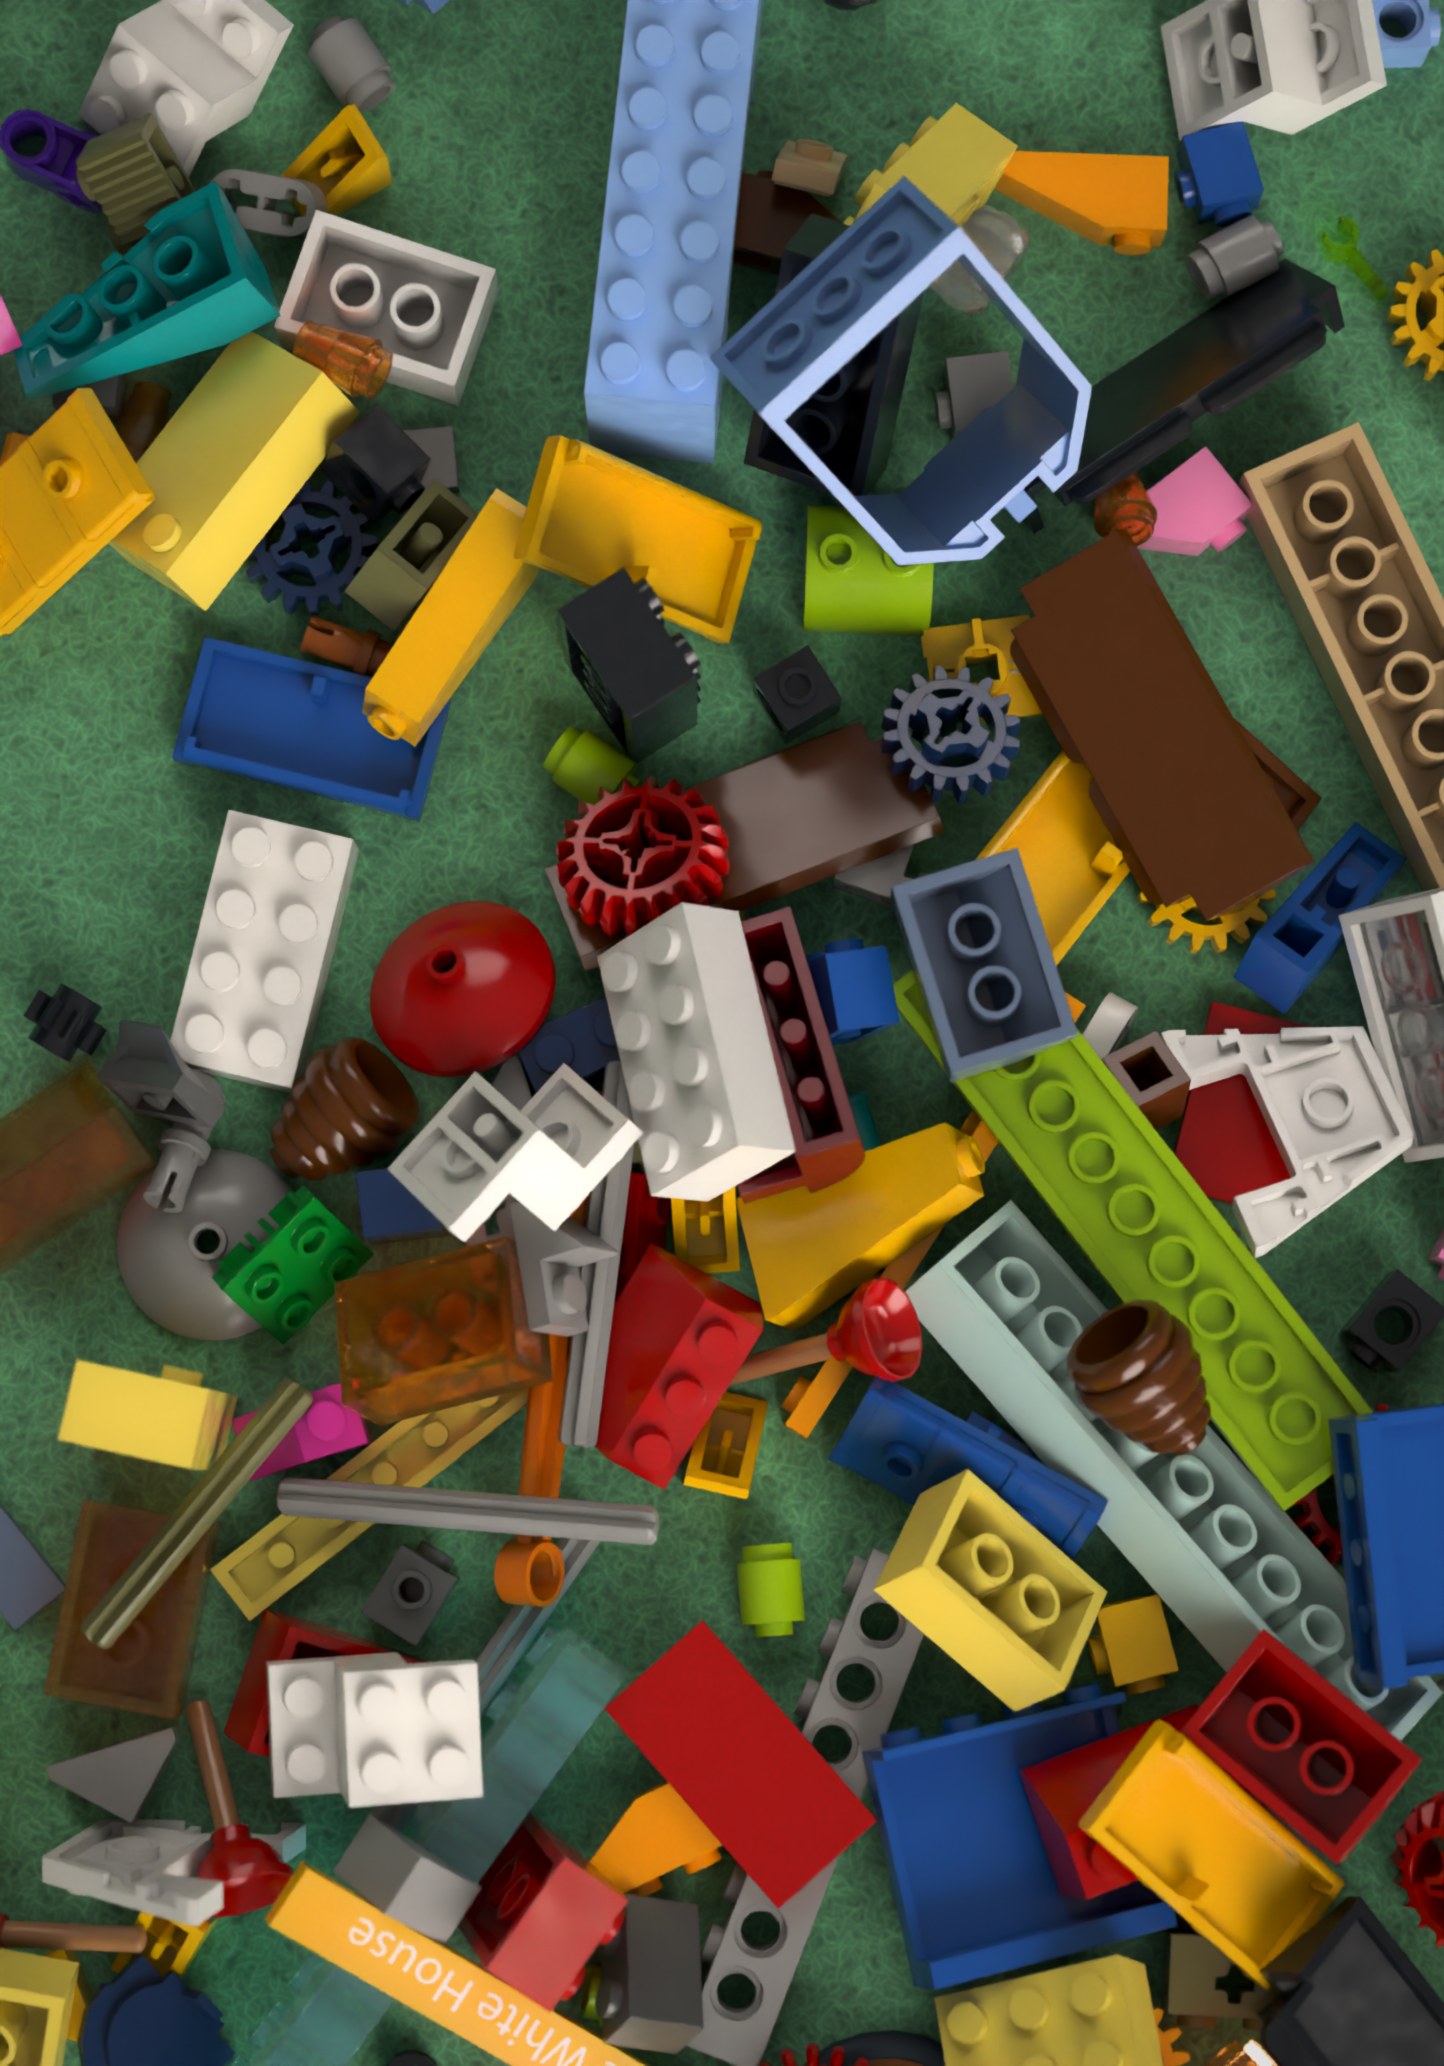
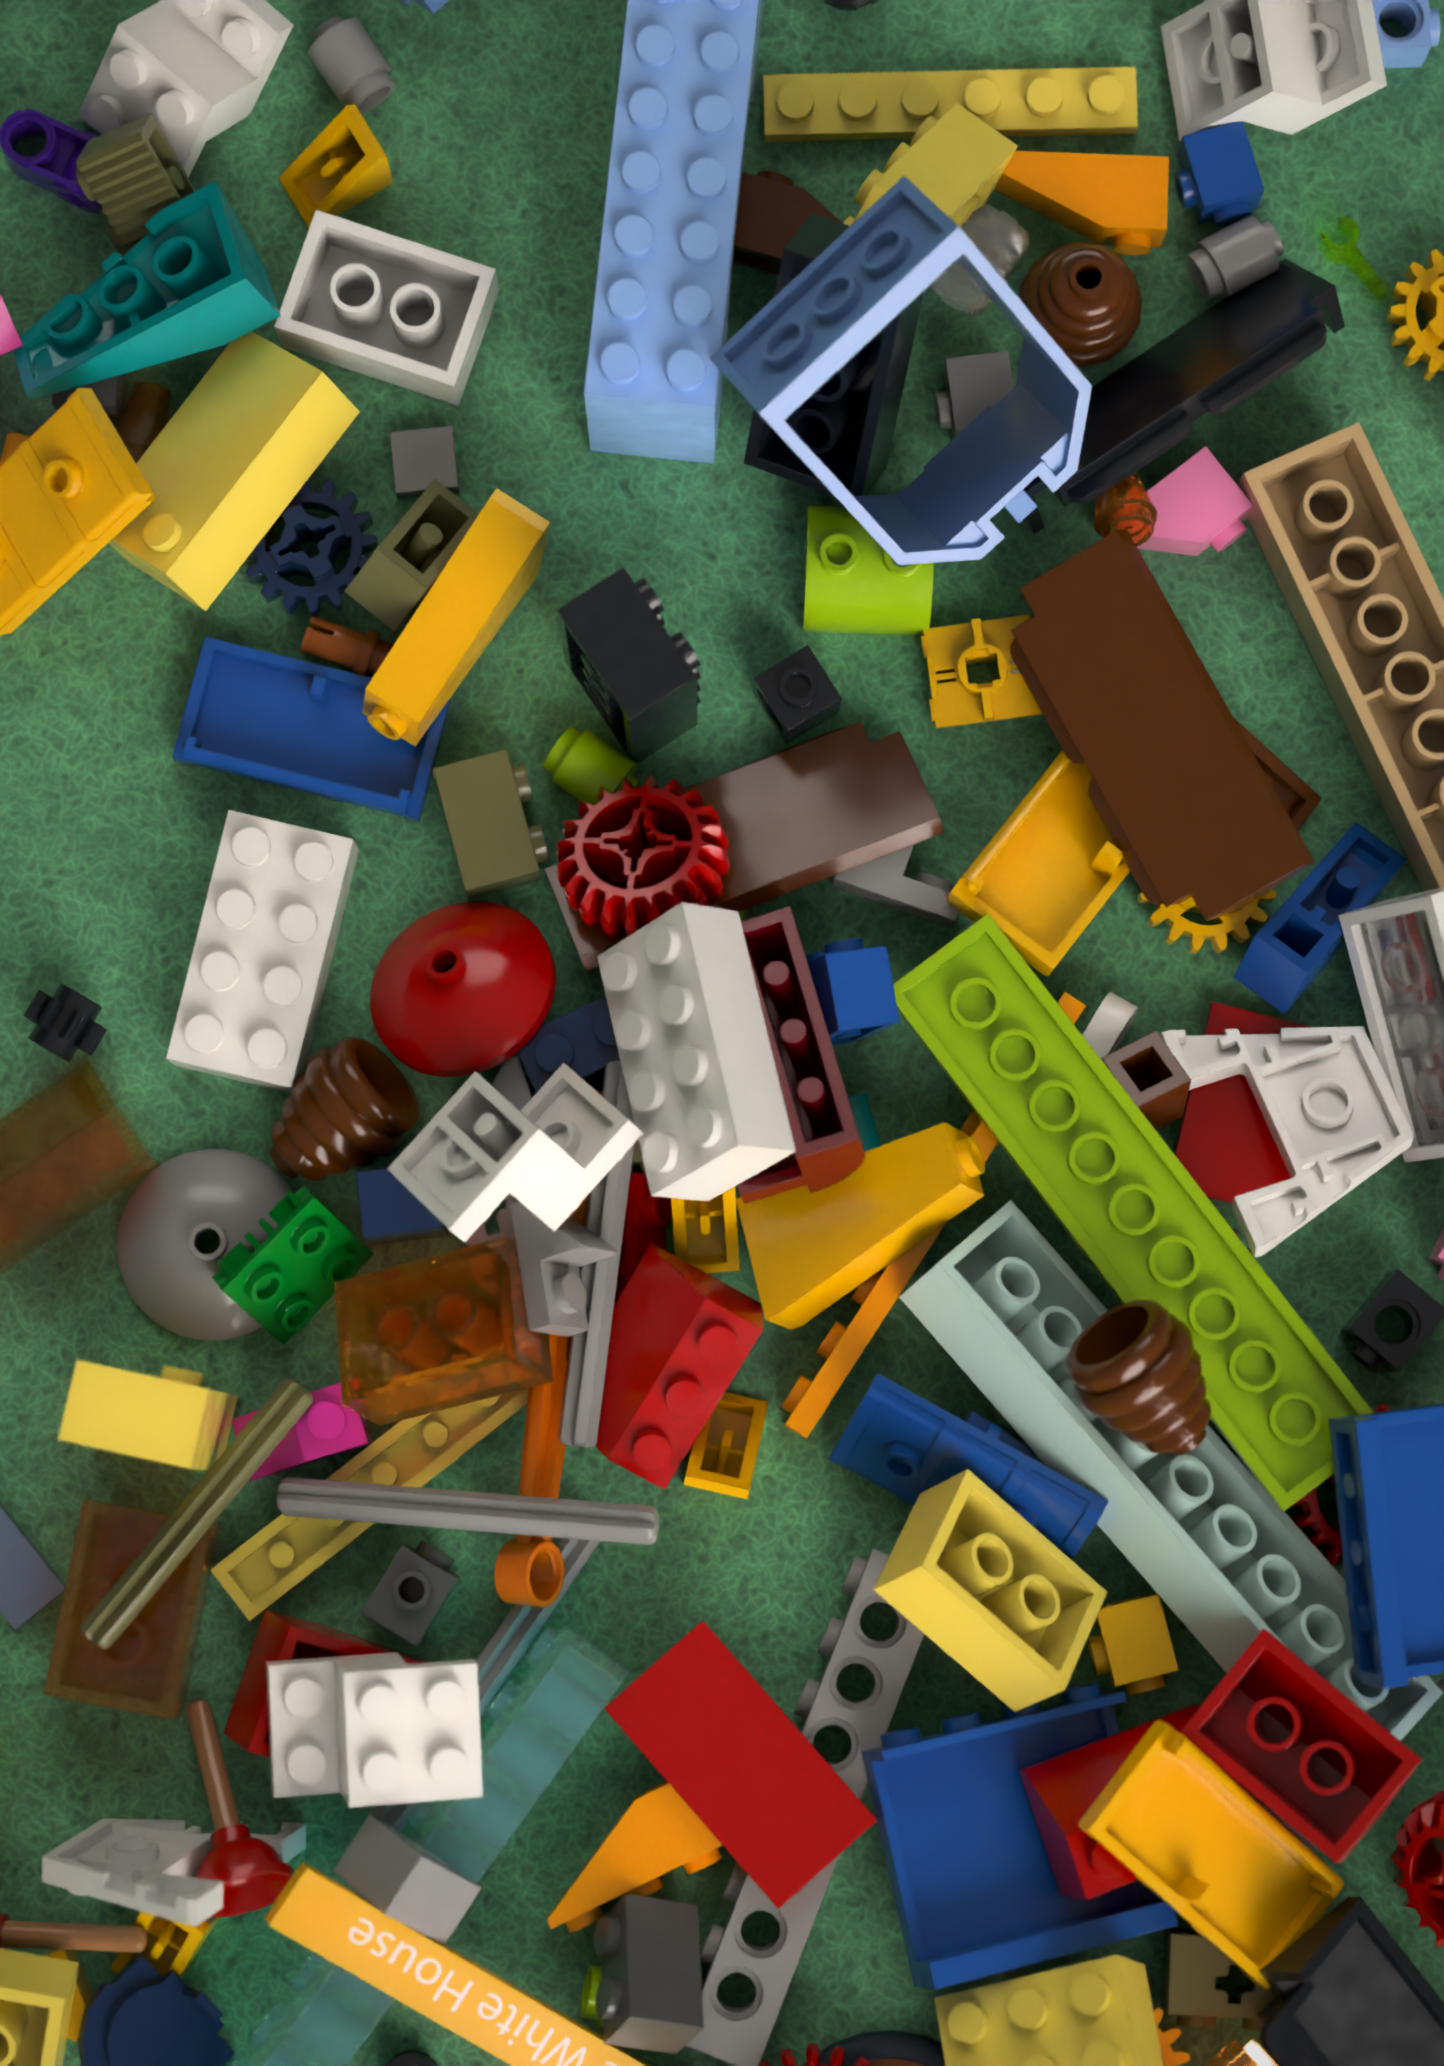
(120, 1775): light grey slope -> none
(156, 1081): dark grey slope -> none
(182, 1151): light grey pin -> none
(269, 189): light grey beam -> none
(347, 358): clear orange cone -> none
(377, 466): black brick -> none
(488, 823): none -> olive brick
(541, 1914): slope -> none
(606, 514): yellow container -> none
(770, 1589): lime brick -> none
(809, 167): tan plate -> none
(873, 1333): red piece -> none
(899, 102): none -> light yellow plate
(964, 756): dark blue gear -> none
(983, 964): sand blue slope -> none
(1082, 321): none -> reddish brown piece

